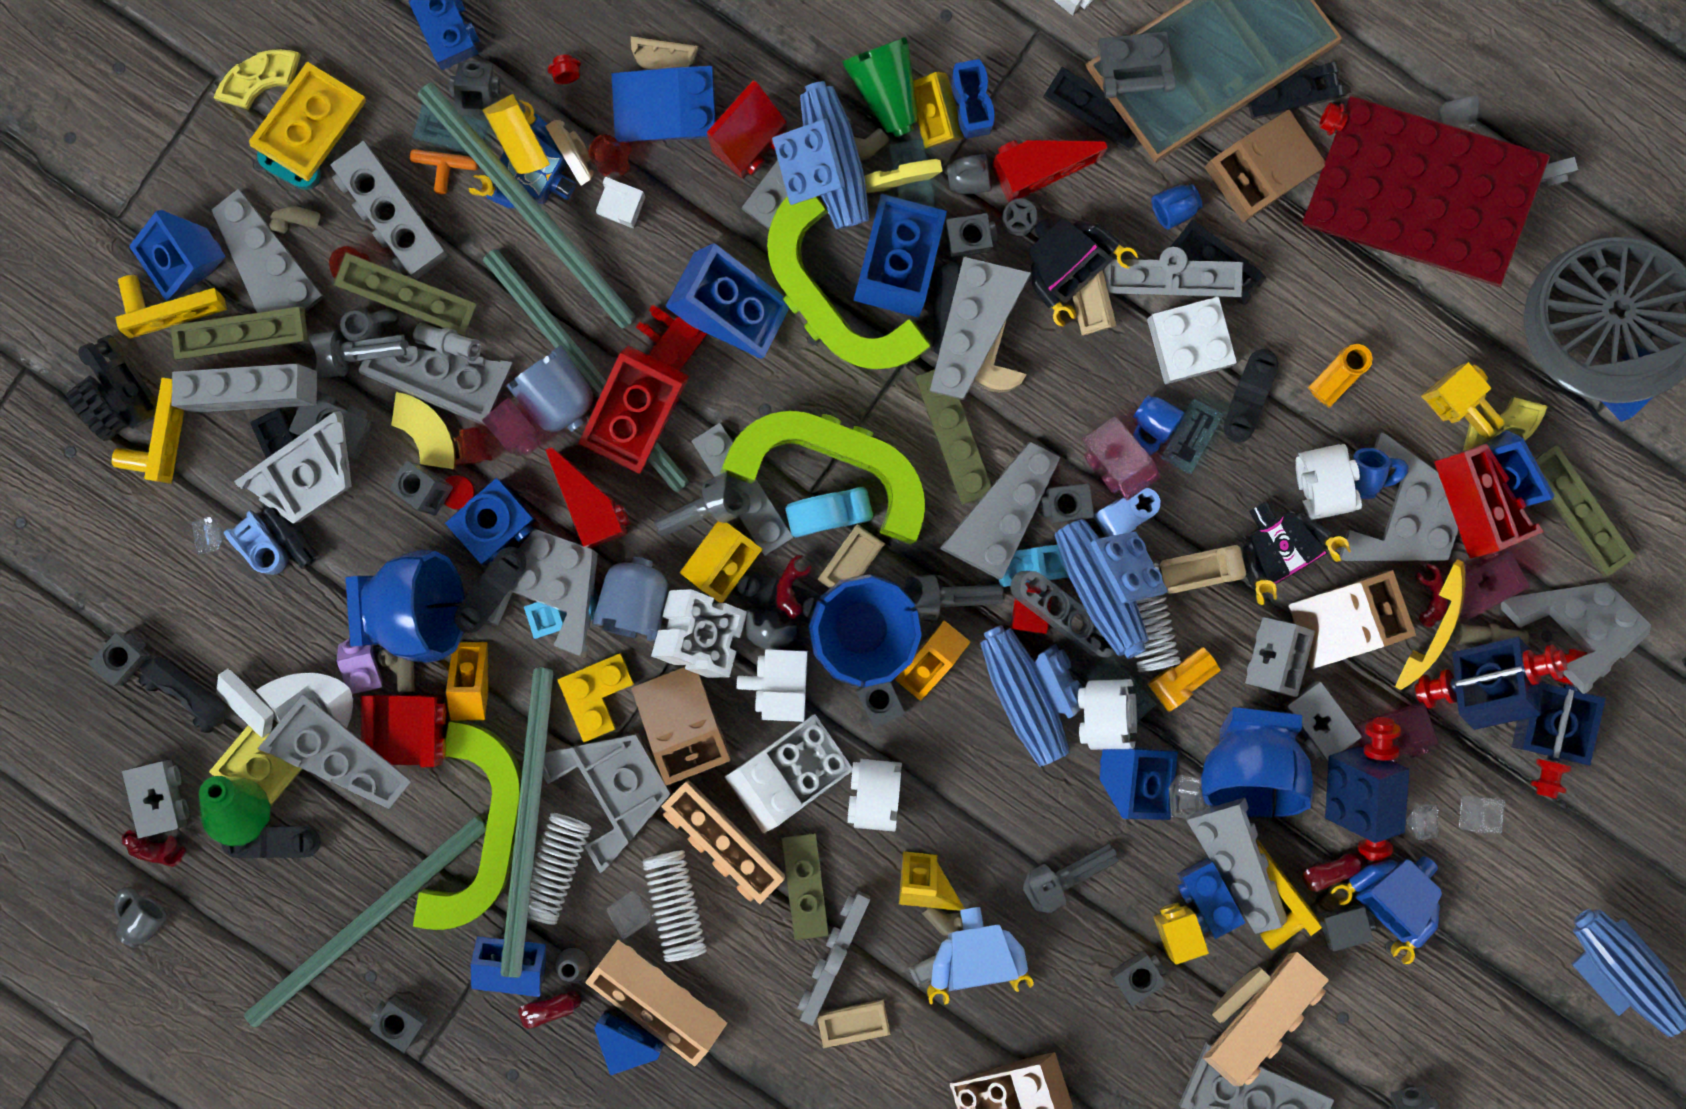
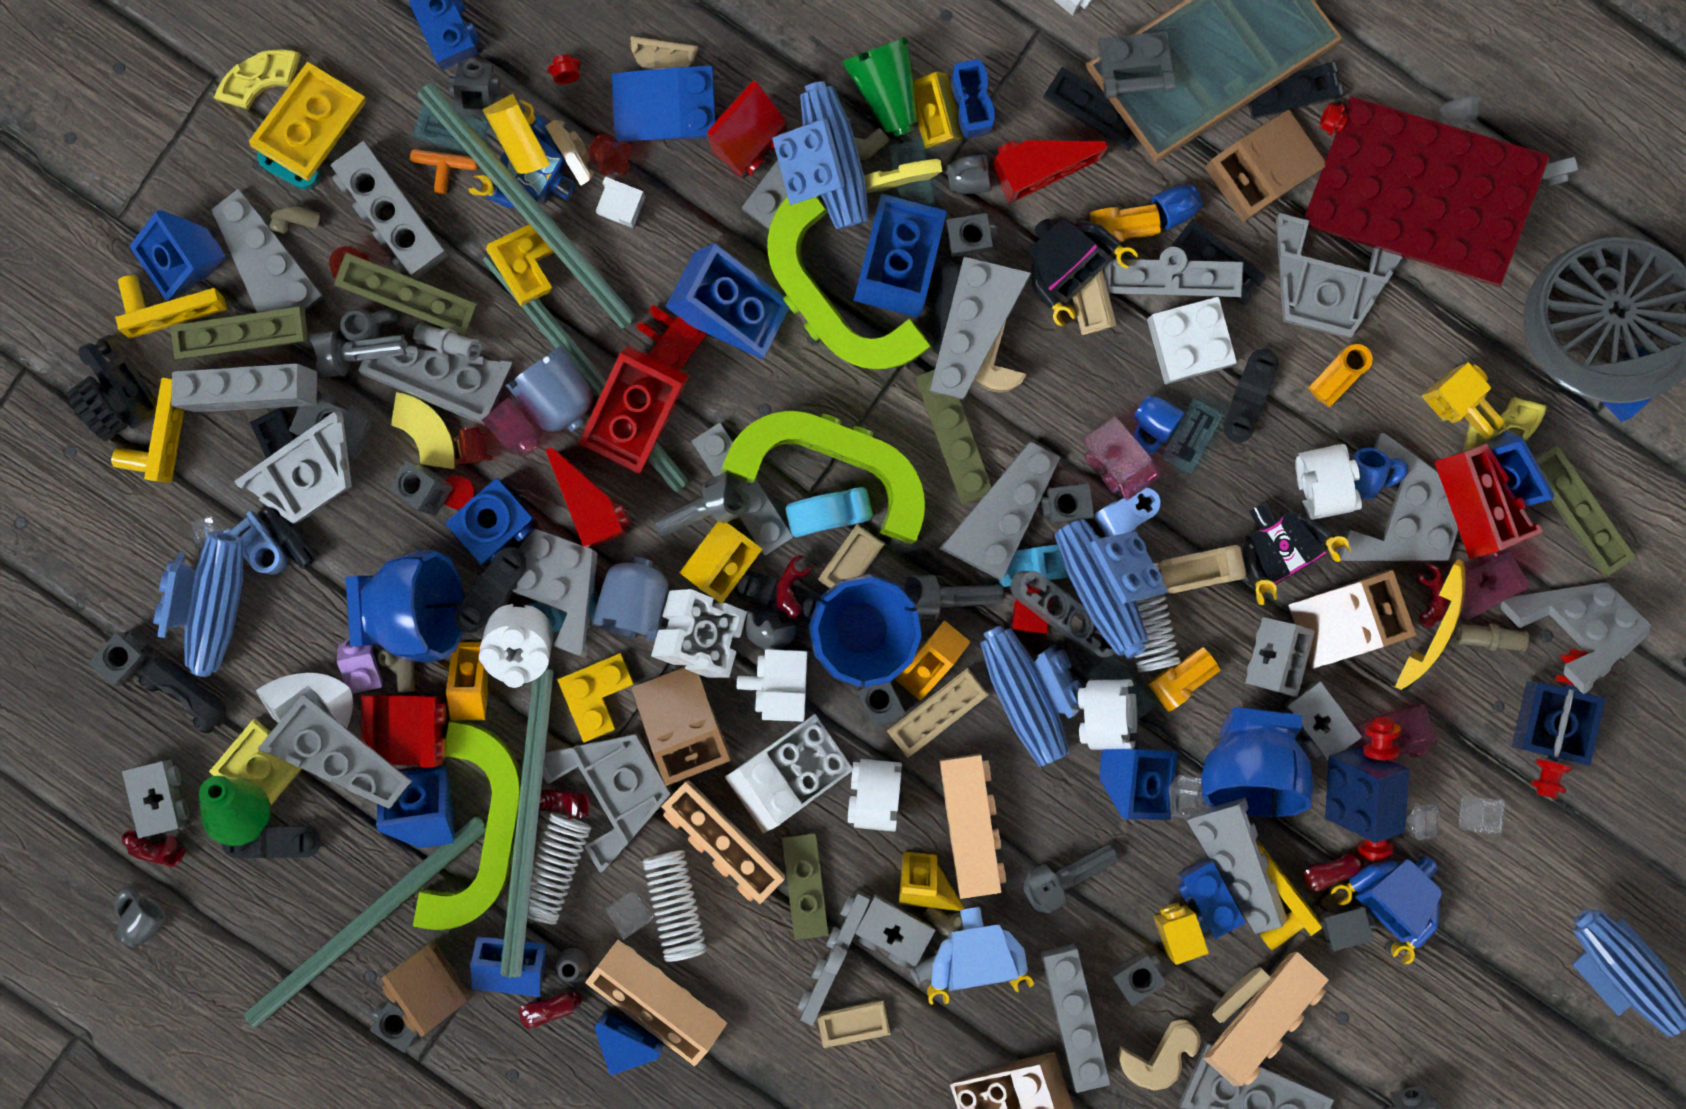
(203, 601): none -> medium blue plate
(245, 703): white tile -> none
(423, 811): none -> blue slope
(425, 989): none -> medium nougat slope
(516, 644): none -> white brick
(517, 262): none -> yellow plate
(570, 803): none -> dark red piece
(914, 931): none -> light grey brick
(937, 712): none -> tan plate
(970, 825): none -> light nougat brick
(1023, 213): dark grey wheel -> none
(1075, 1018): none -> light grey brick
(1130, 222): none -> light orange piece
(1166, 1061): none -> tan animal
(1324, 293): none -> light grey wing
(1493, 682): dark blue brick -> none

